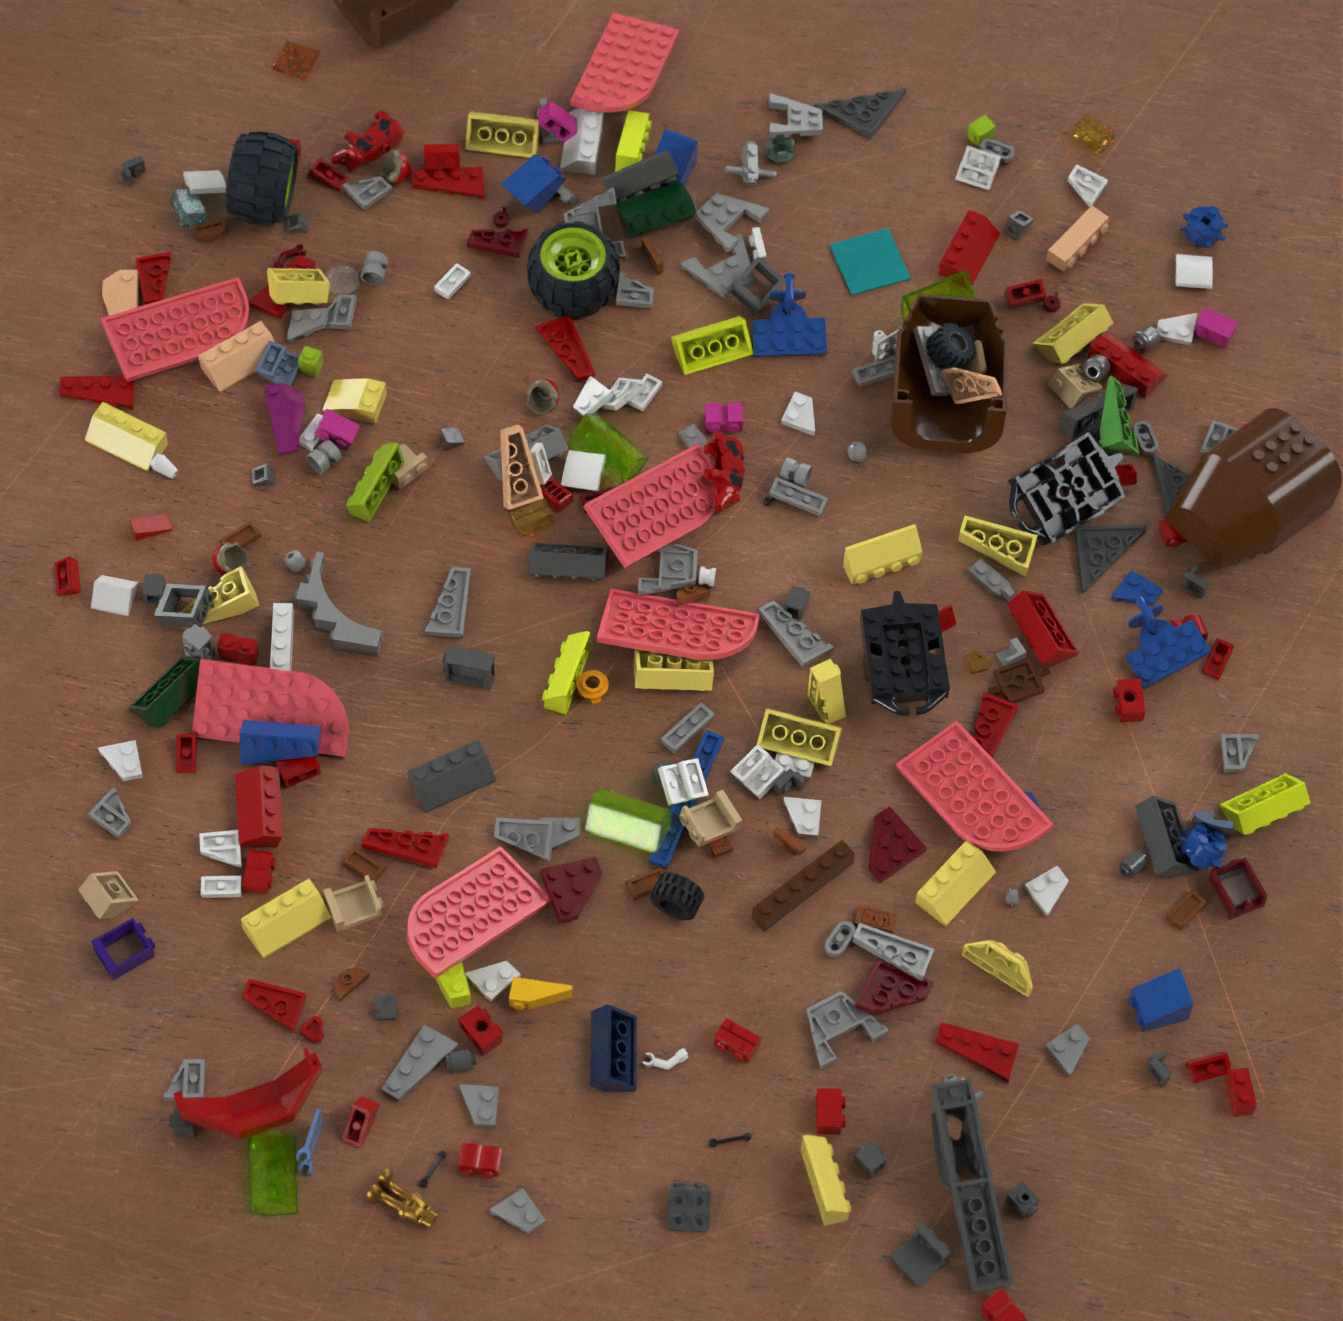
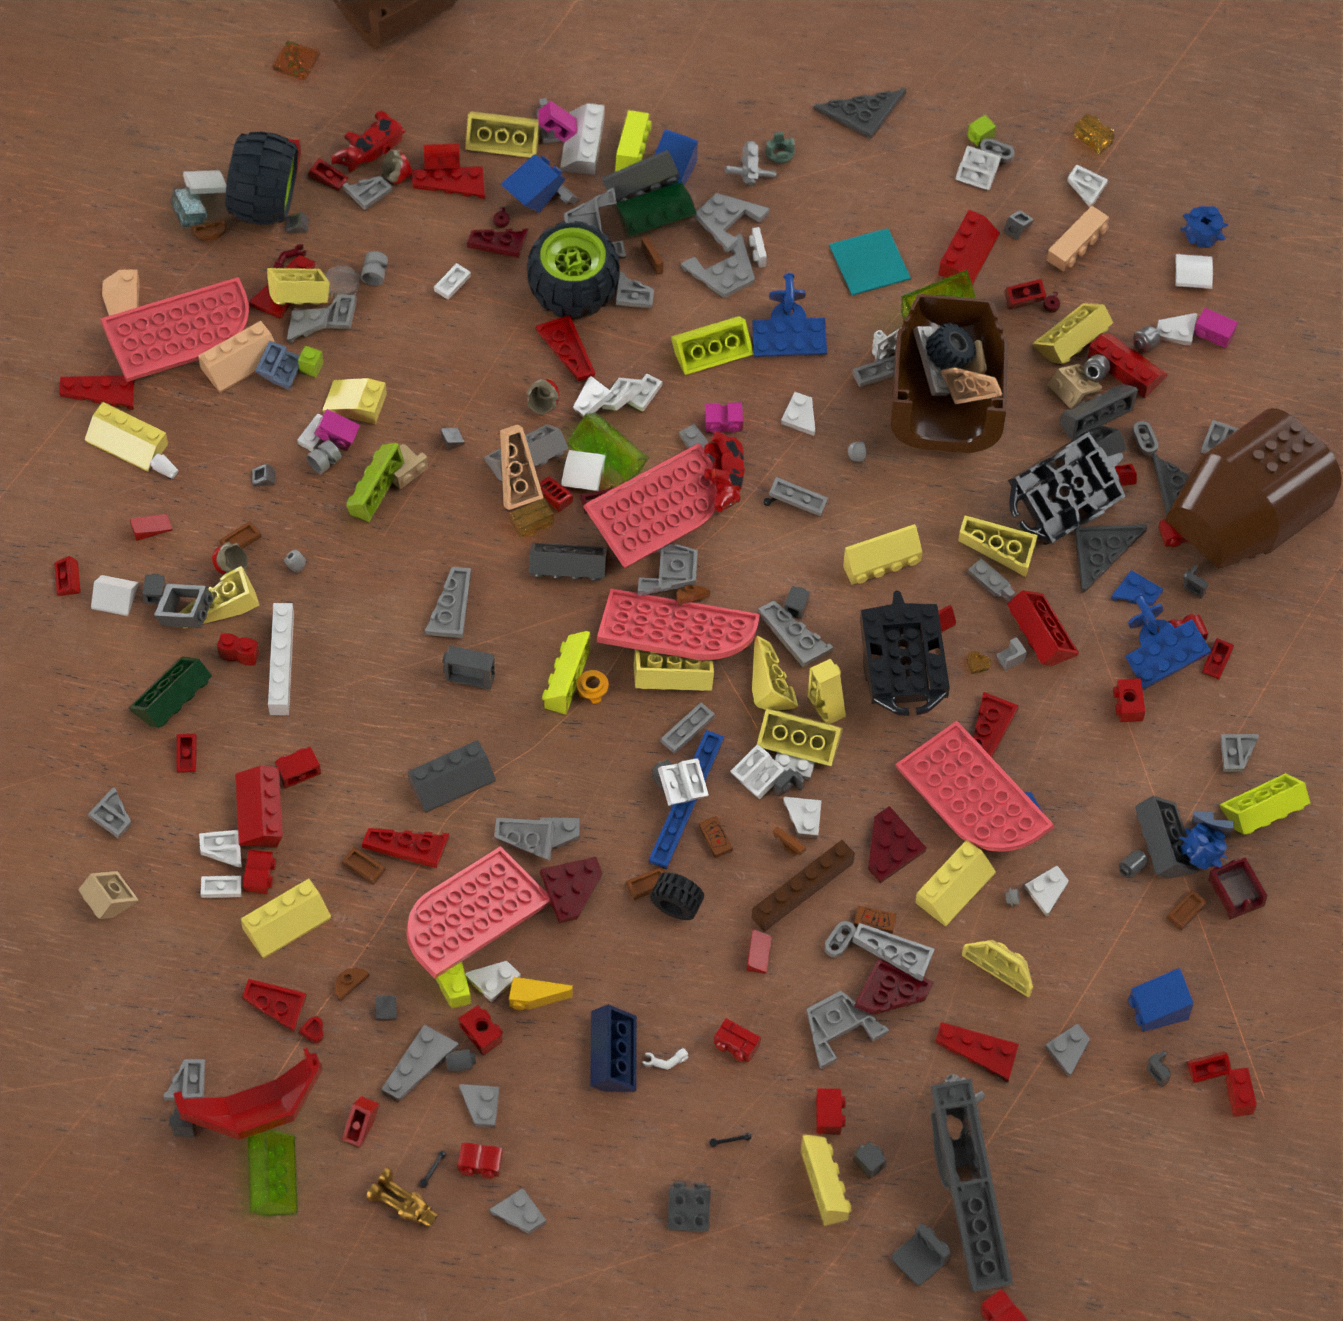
(116, 934): dark purple window -> none
(123, 759): white wing -> none
(132, 168): dark grey bracket -> none
(153, 276): red wing -> none
(198, 643): light grey brick -> none
(243, 692): coral plate -> none
(277, 741): blue wedge -> none
(286, 415): magenta wedge -> none
(311, 1142): medium blue flag -> none
(344, 632): light grey arch -> none
(353, 904): tan panel -> none
(540, 463): white plate -> none
(624, 65): coral plate -> none
(627, 820): clear neon green slope -> none
(707, 576): white wheel -> none
(711, 819): tan panel -> none
(745, 297): dark grey window -> none
(759, 952): none -> slope
(769, 681): none -> light yellow wedge
(800, 118): light grey wing -> none
(801, 474): light grey wheel -> none
(1019, 681): reddish brown plate -> none
(1023, 1201): dark grey brick -> none
(1115, 427): bright green wedge -> none

